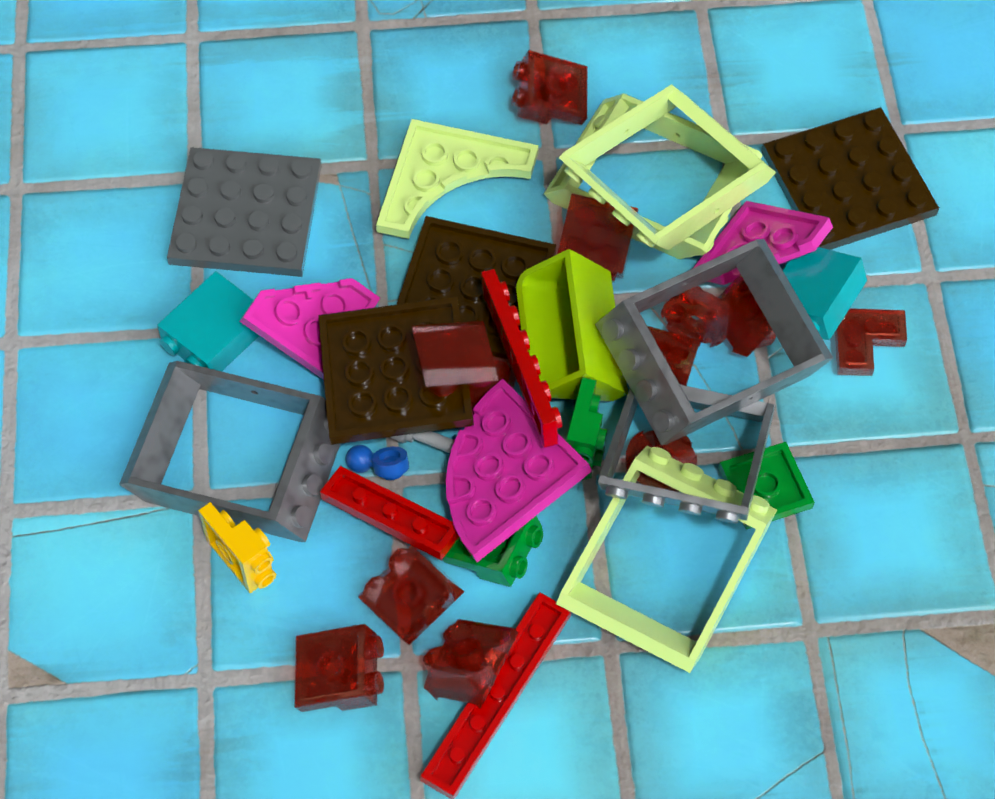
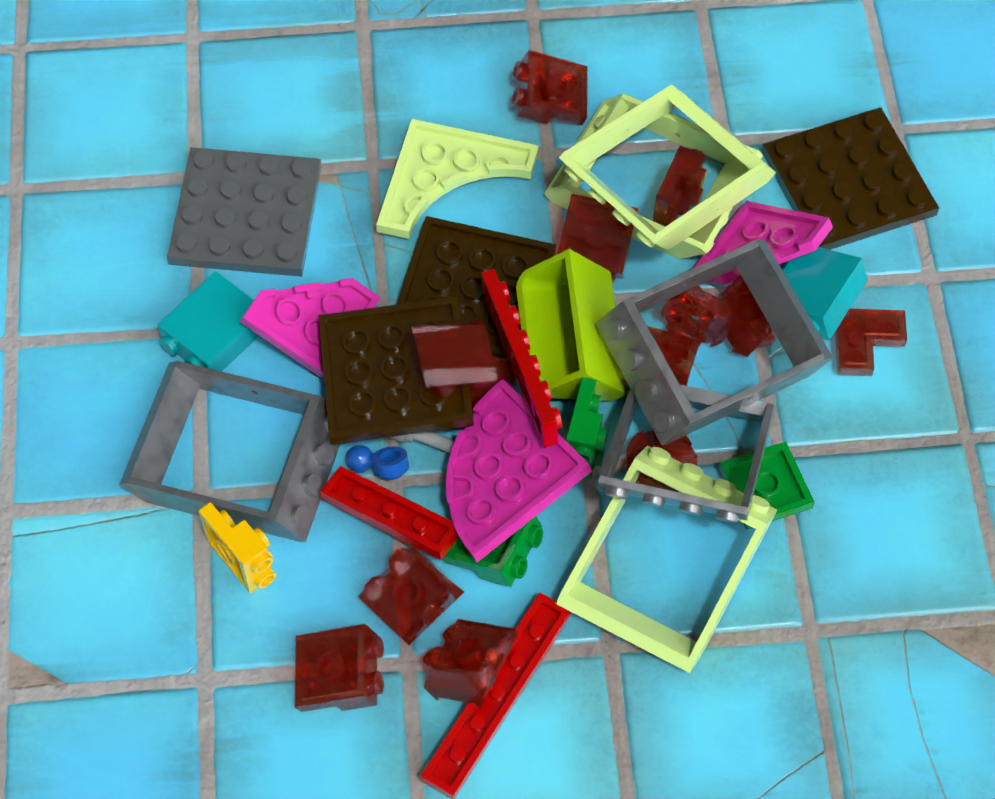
(680, 186): none -> clear red plate

